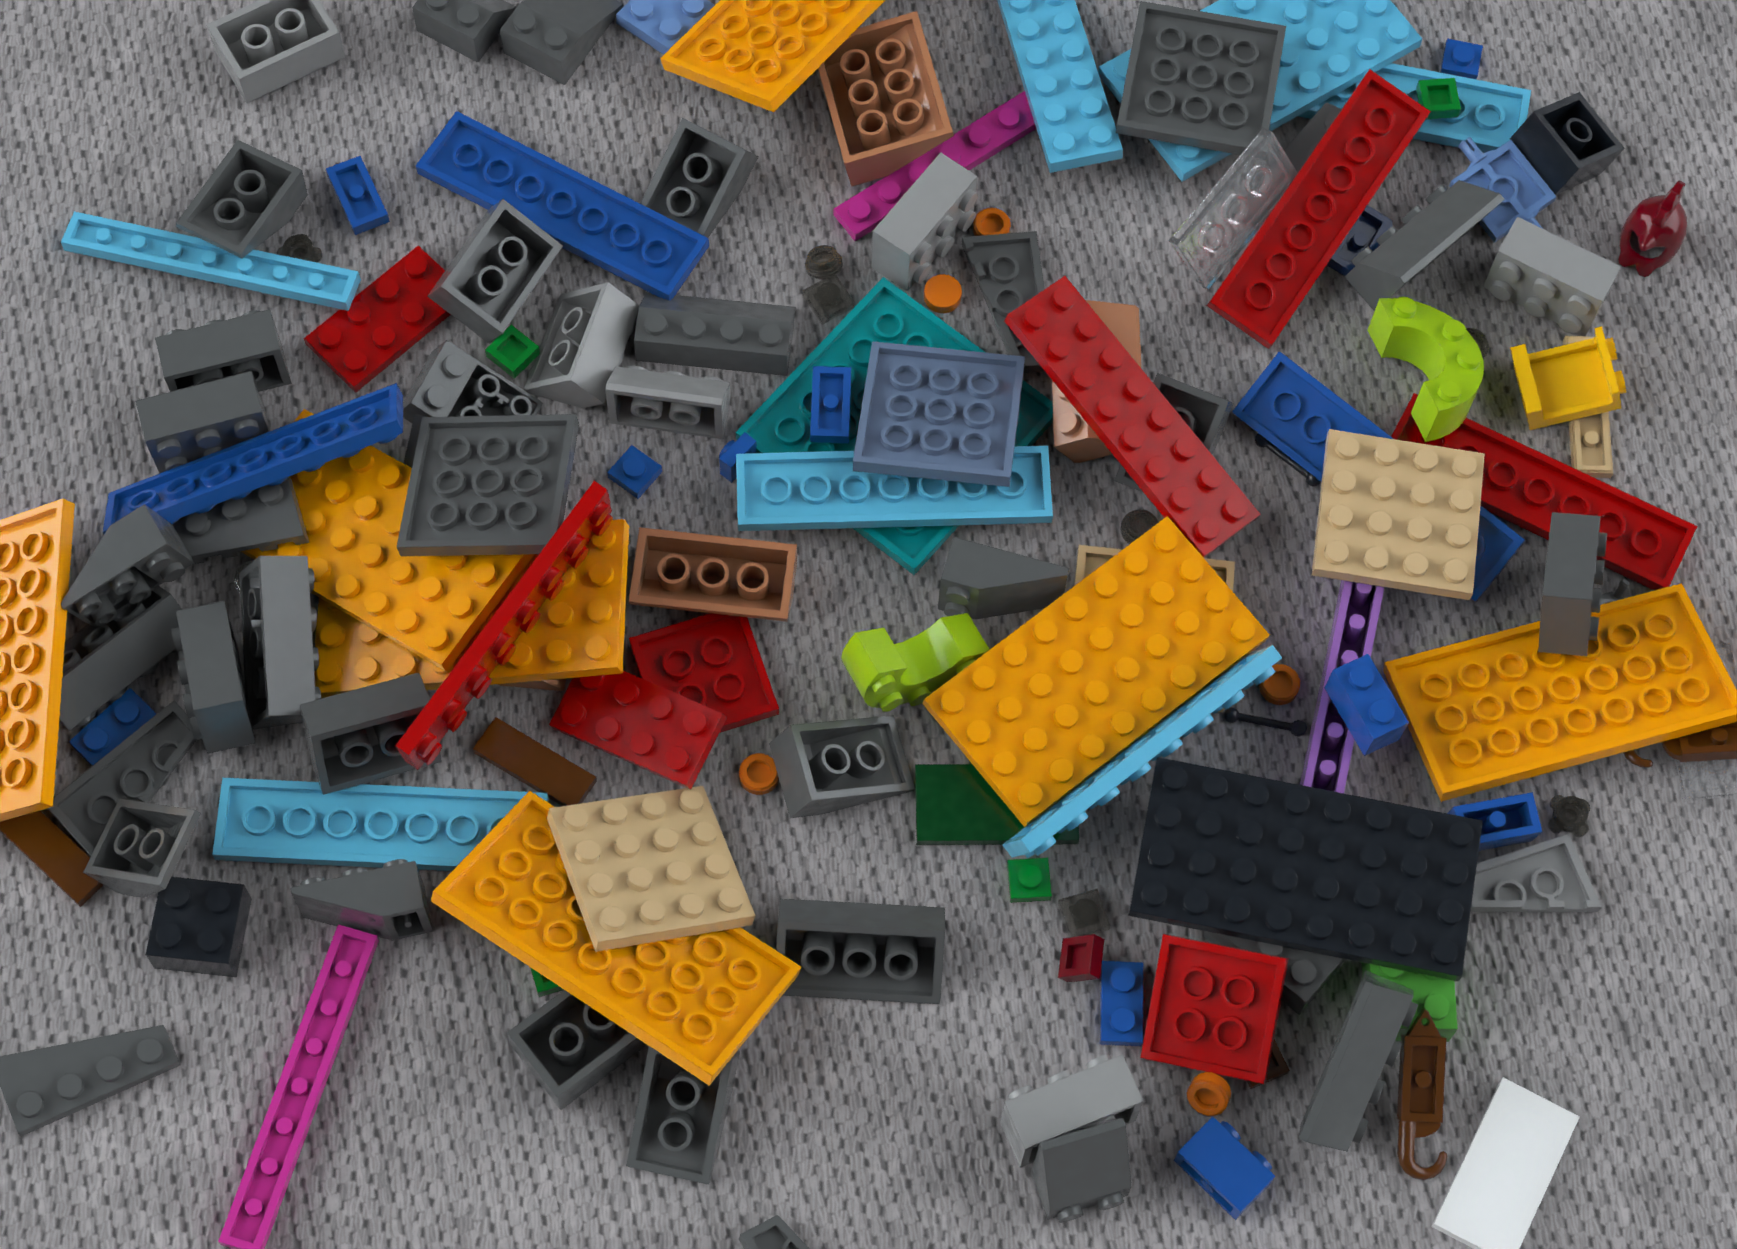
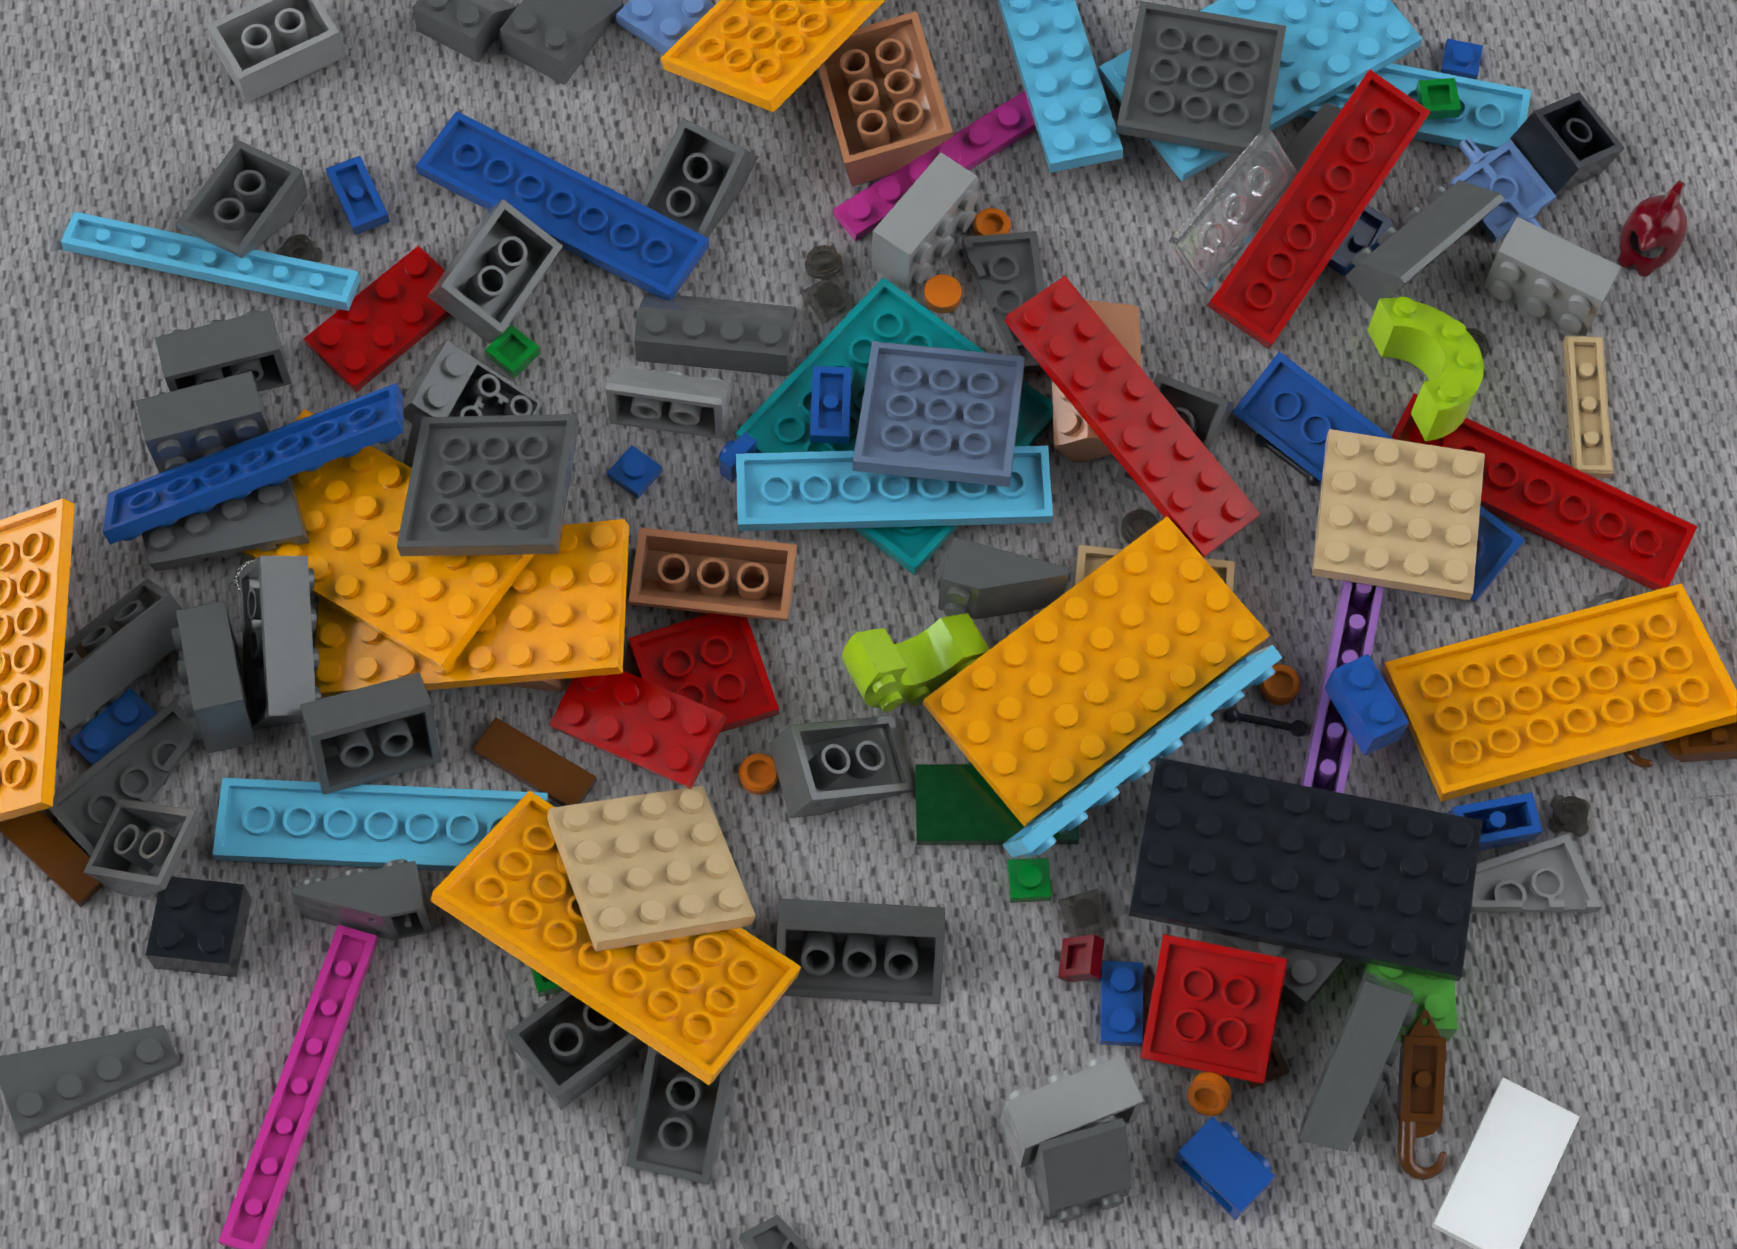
(126, 566): dark grey slope -> none
(496, 640): red plate -> none
(583, 345): light grey slope -> none
(1568, 380): yellow panel -> none
(1570, 582): dark grey brick -> none

